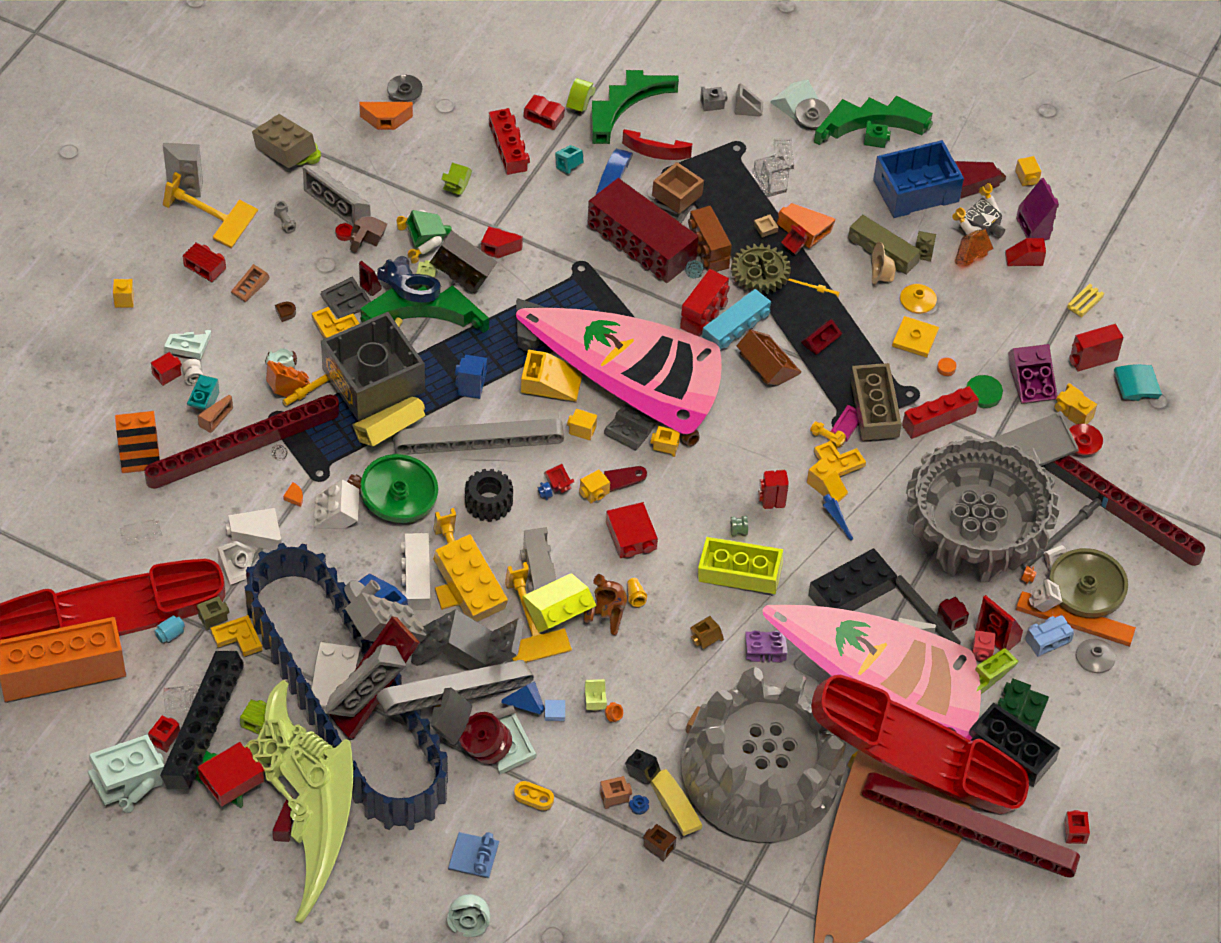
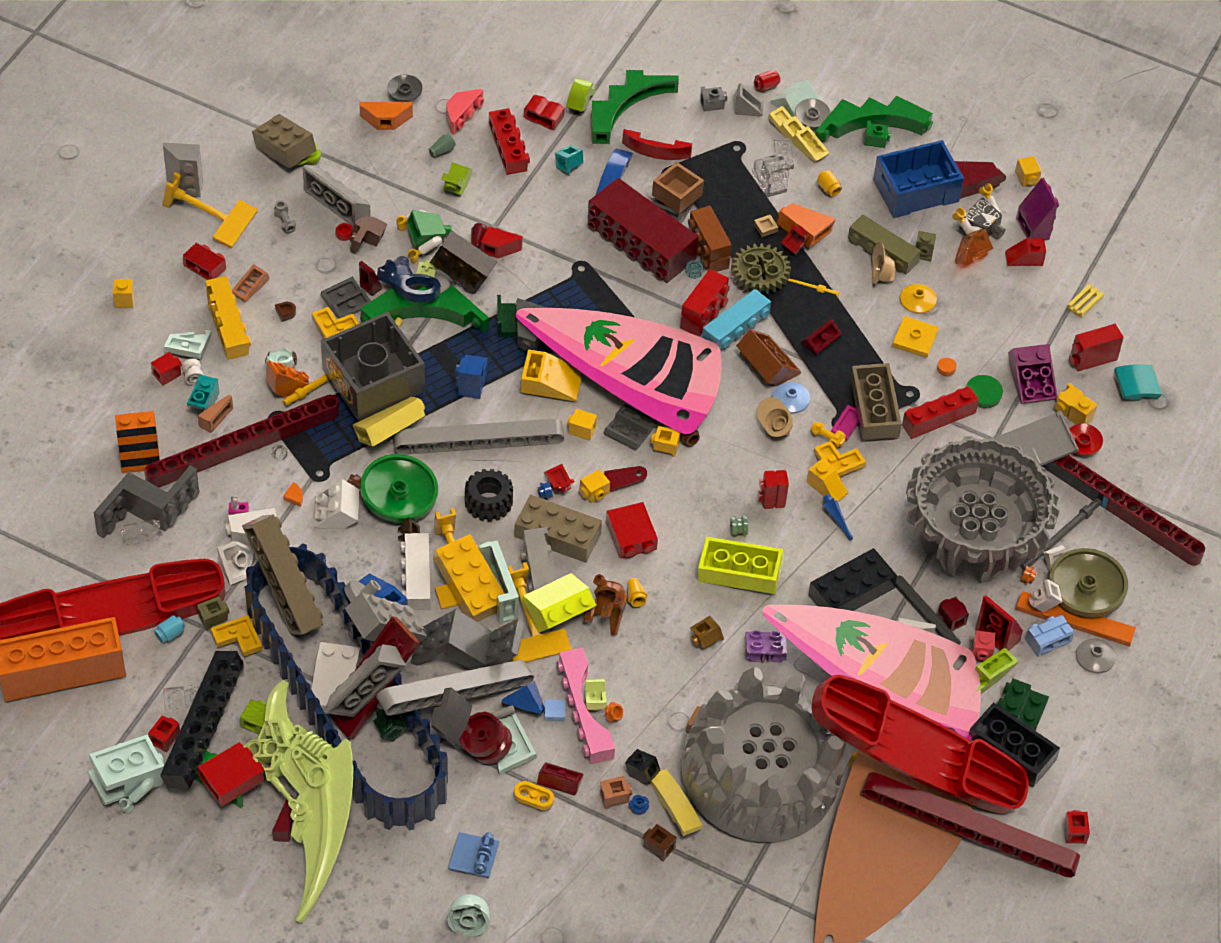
(146, 501): none -> dark grey bracket
(227, 318): none -> yellow wedge
(237, 507): none -> dark pink piece
(283, 574): none -> dark tan brick
(389, 725): none -> clear green brick
(409, 526): none -> dark brown tile
(442, 145): none -> sand green cone
(462, 107): none -> coral slope
(477, 234): none -> dark red cone
(506, 318): none -> dark green panel
(509, 602): none -> light aqua panel
(560, 778): none -> dark red slope
(568, 530): none -> dark tan brick
(597, 740): none -> bright pink arch
(767, 80): none -> red brick
(775, 417): none -> tan piece
(795, 403): none -> light blue dish
(801, 136): none -> light yellow slope
(829, 183): none -> yellow brick

